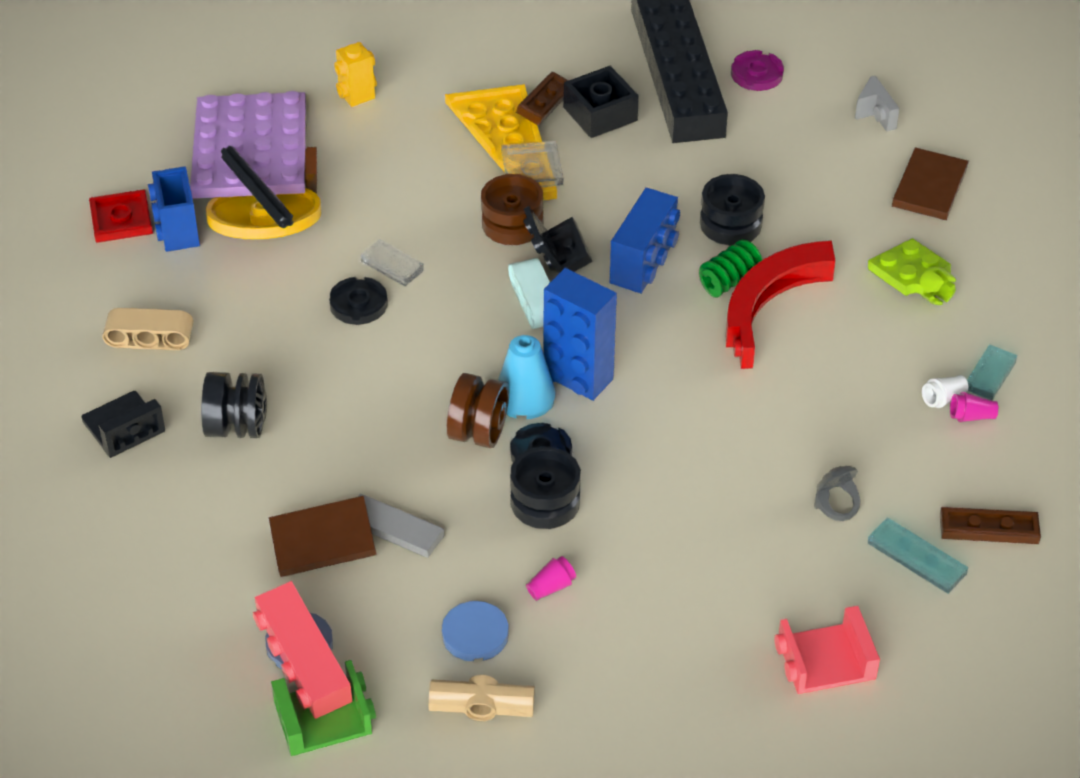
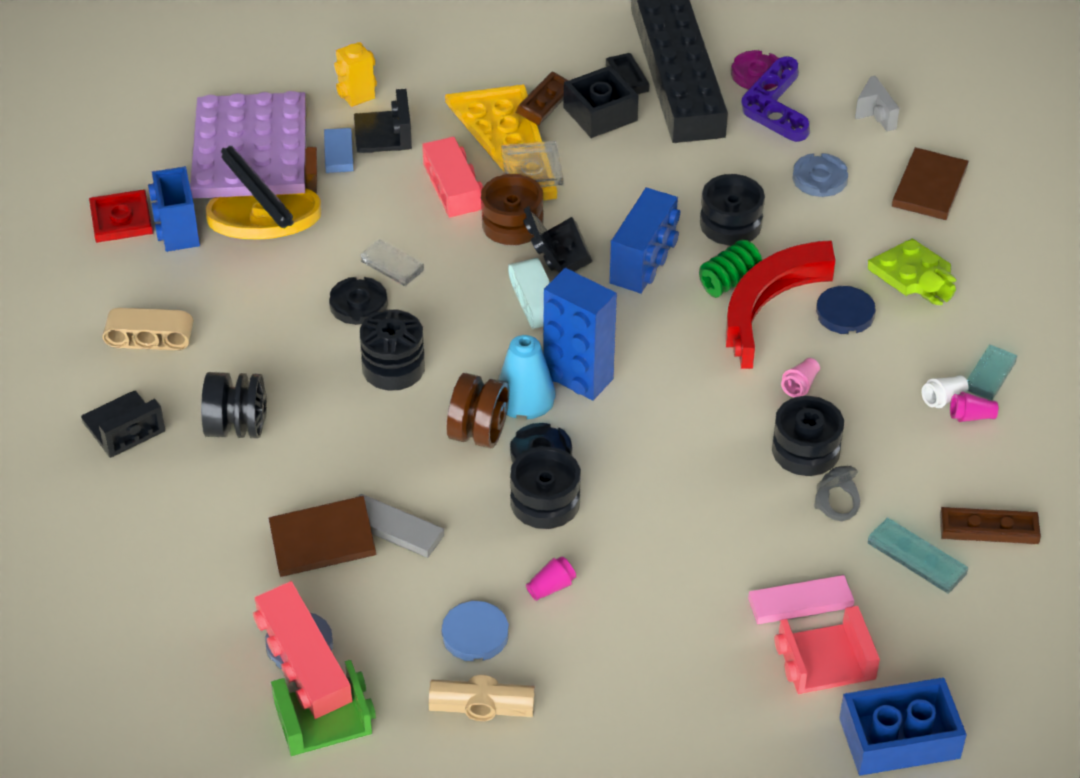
(338, 150): none -> medium blue tile
(386, 128): none -> black bracket
(392, 349): none -> black wheel
(452, 176): none -> coral brick
(630, 71): none -> black tile
(769, 104): none -> dark purple beam
(799, 379): none -> bright pink cone
(800, 599): none -> bright pink tile
(807, 435): none -> black wheel
(820, 175): none -> sand blue tile
(845, 309): none -> dark blue tile
(902, 726): none -> blue brick

